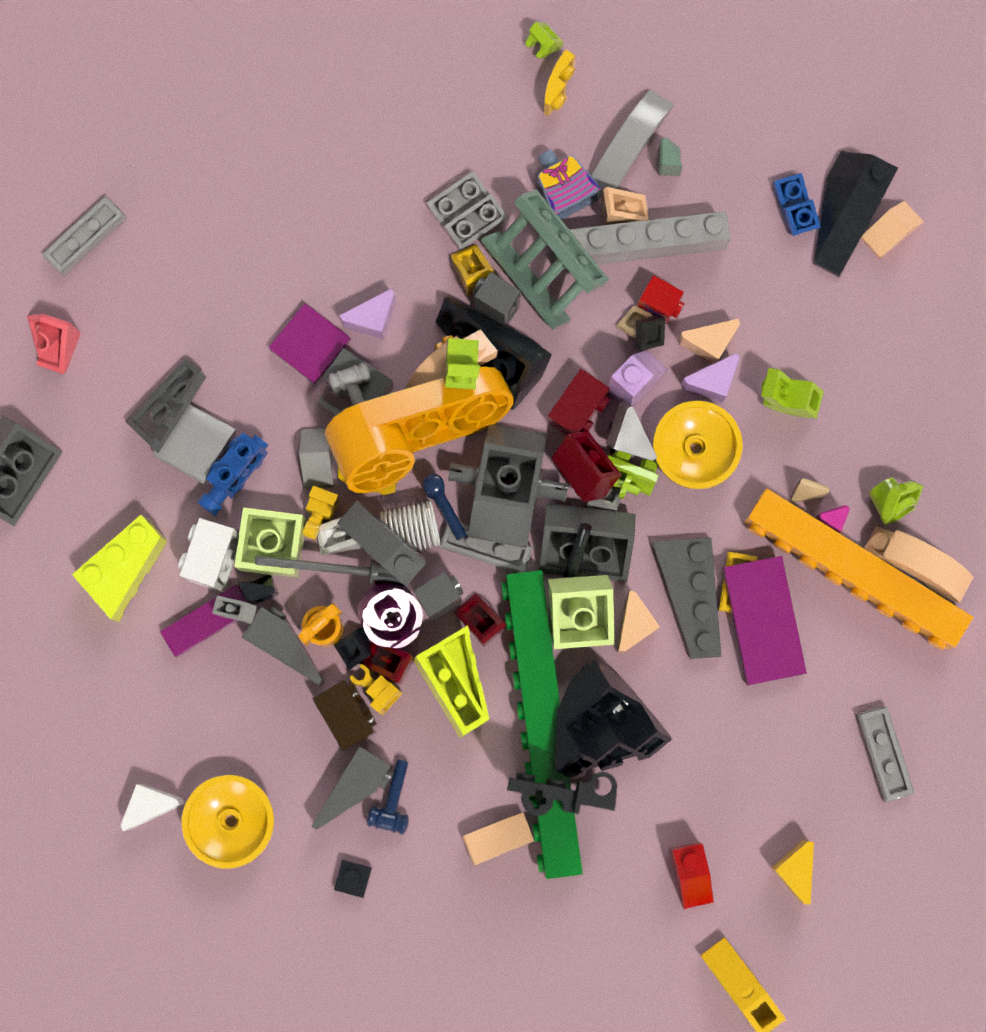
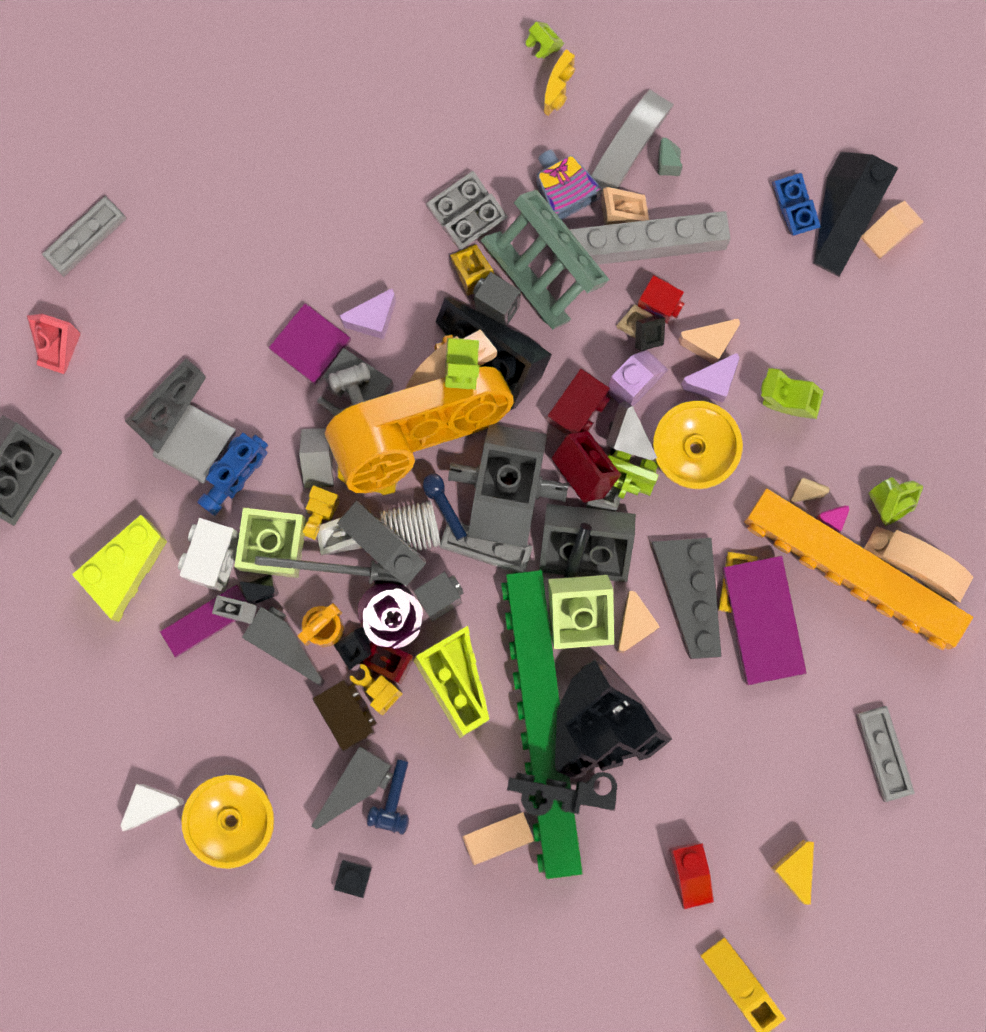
(480, 619): dark red slope -> none

